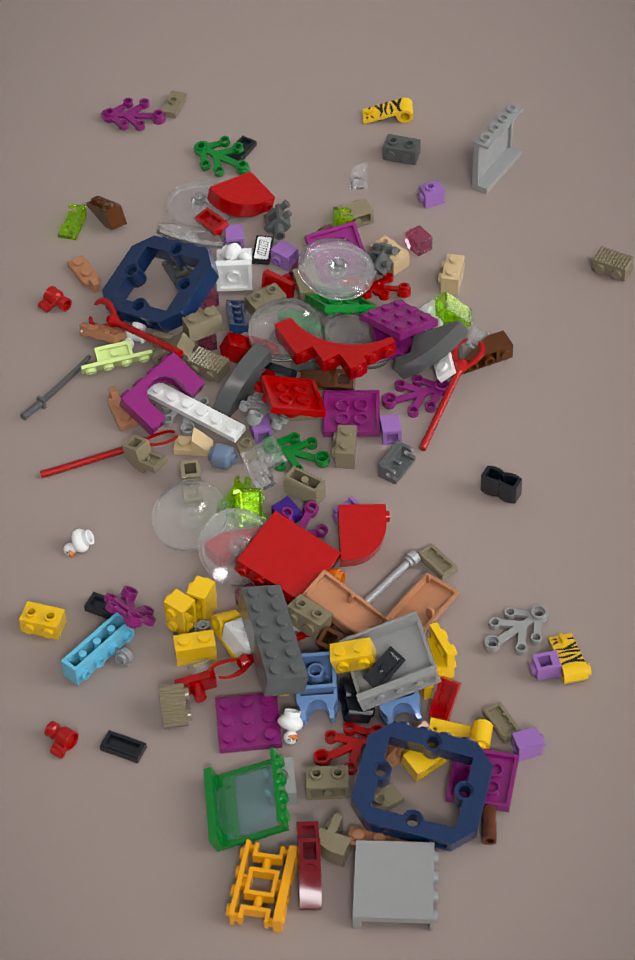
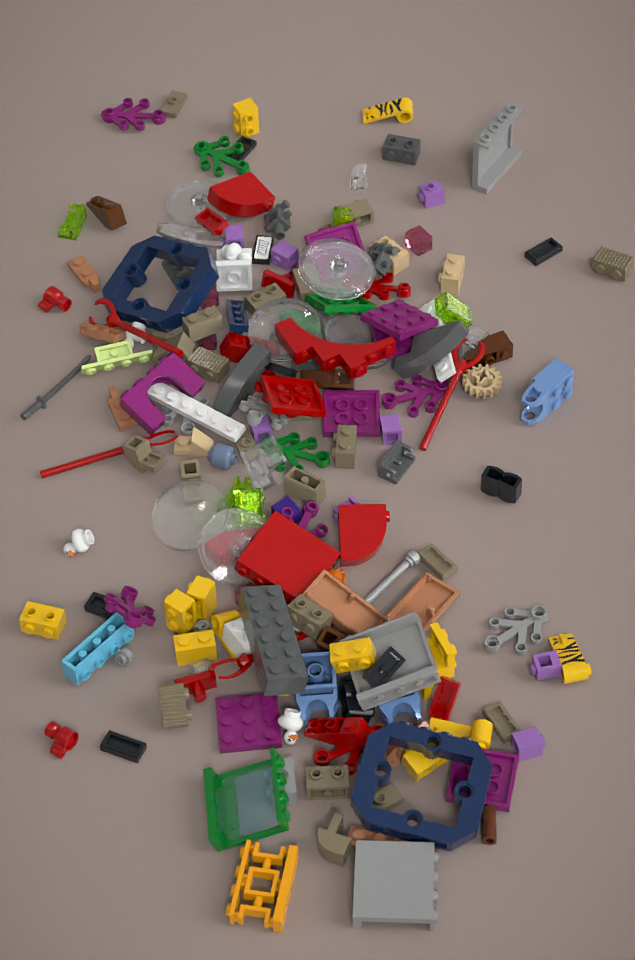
(245, 118): none -> yellow brick
(309, 865): dark red slope -> none
(342, 732): none -> red slope
(482, 381): none -> tan gear
(543, 251): none -> black tile
(548, 391): none -> medium blue brick

